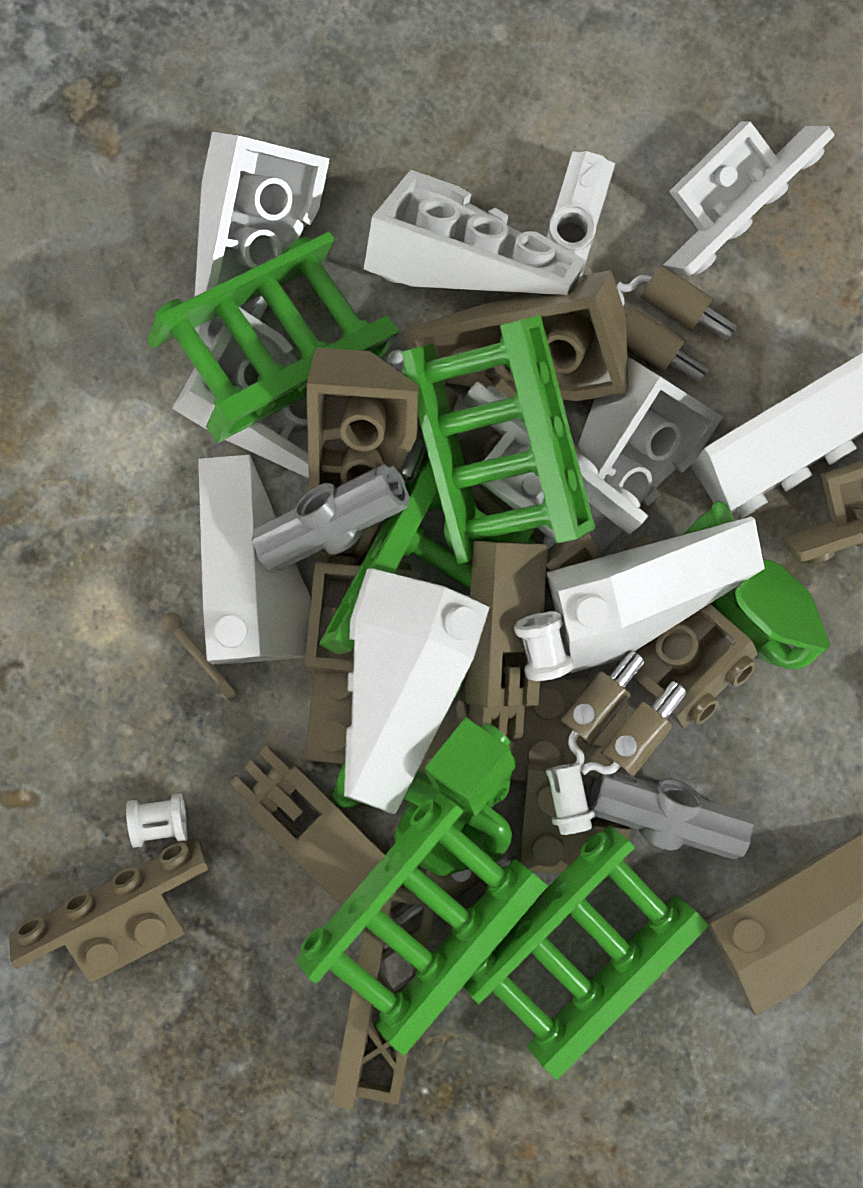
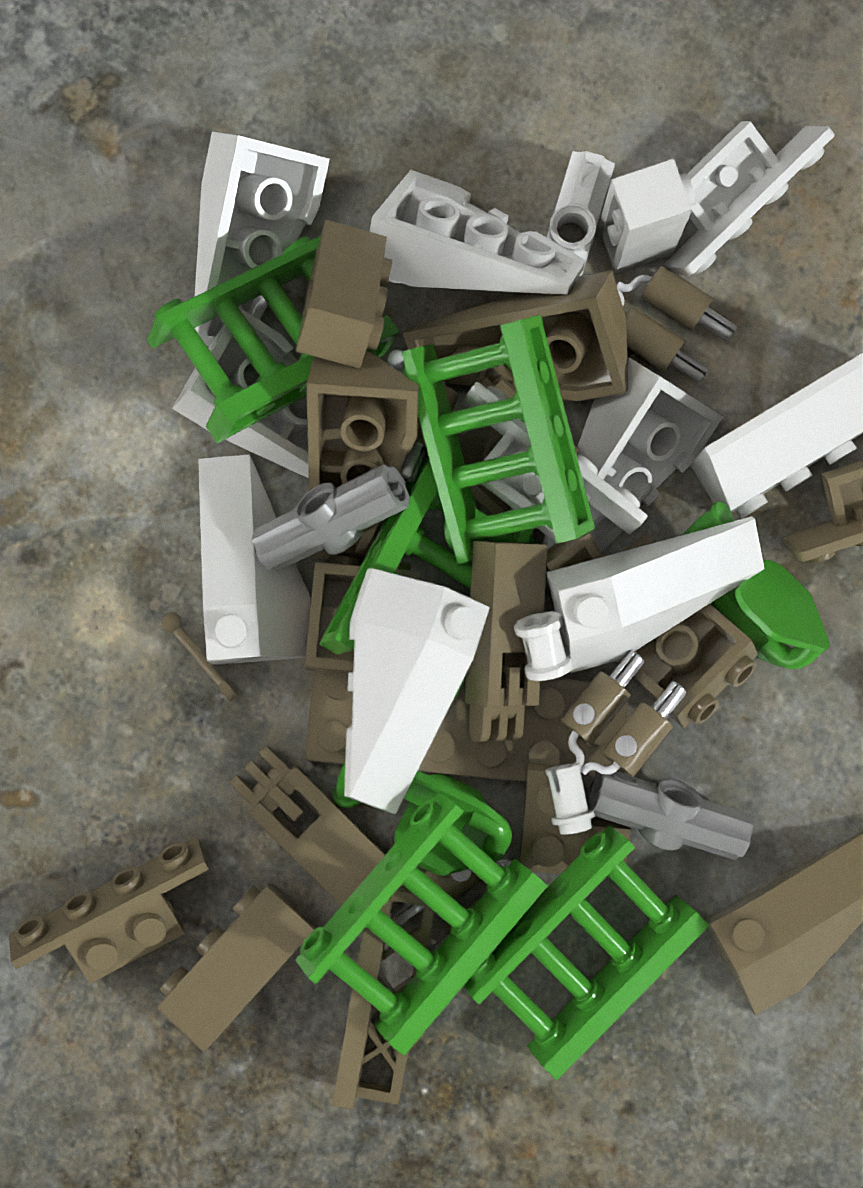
(156, 820): white bush -> none
(234, 965): none -> dark tan brick
(345, 295): none -> dark tan brick
(473, 766): bright green brick -> none
(645, 215): none -> white brick

